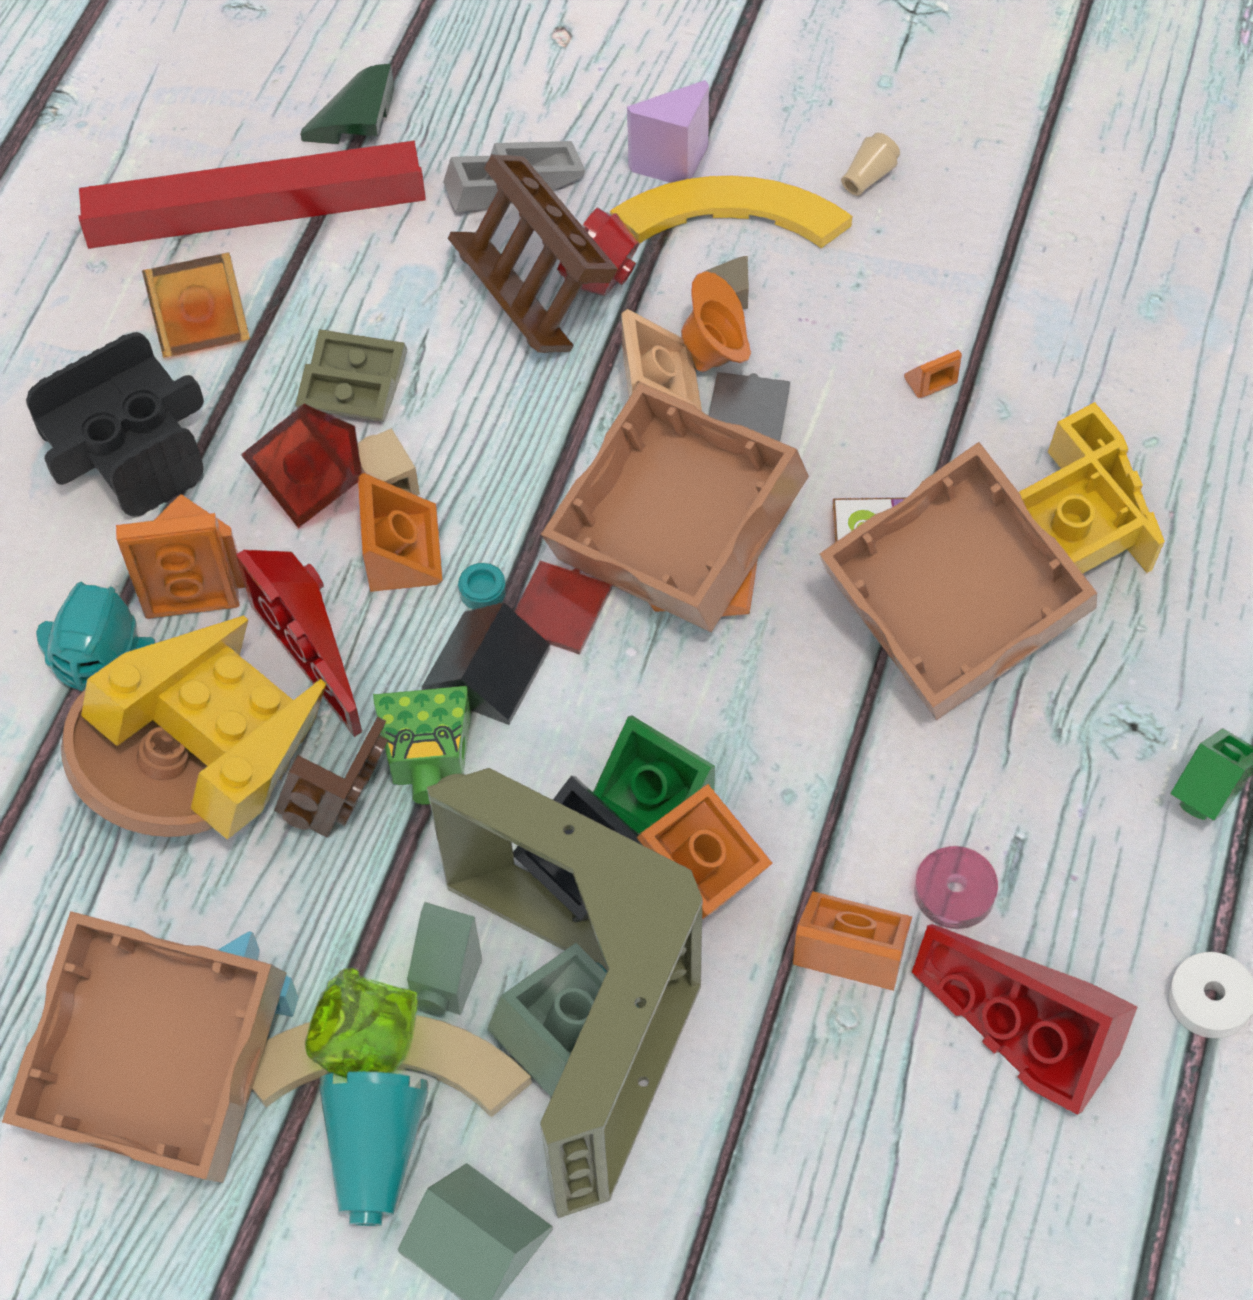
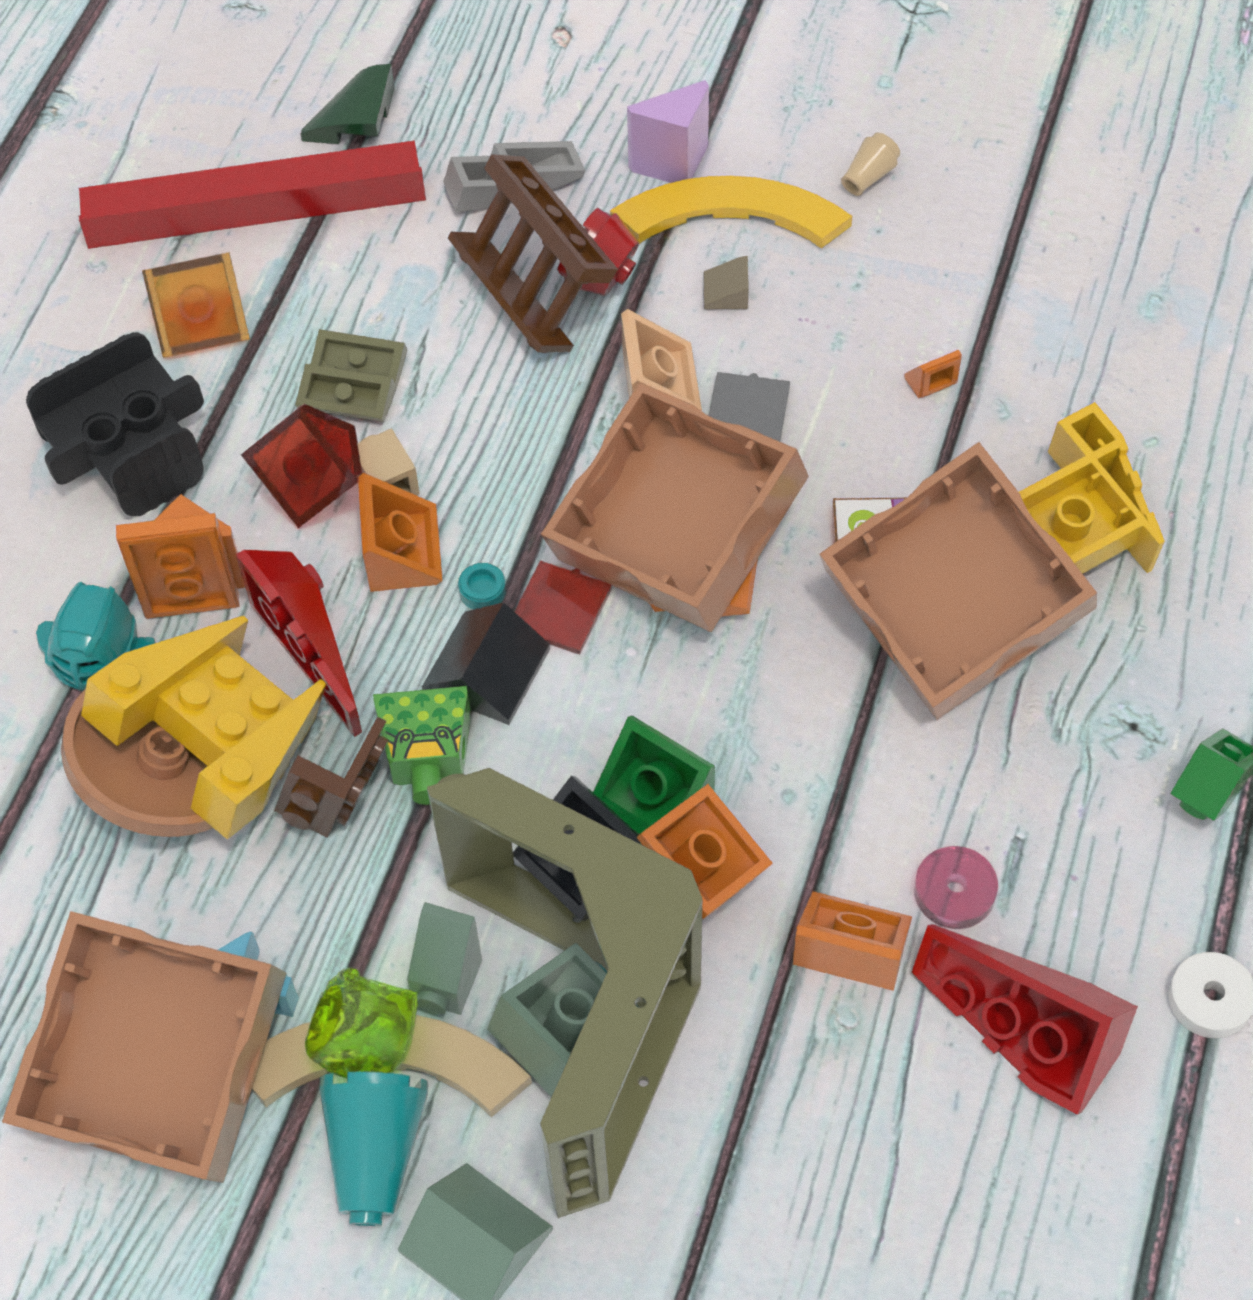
(716, 325): orange piece -> none

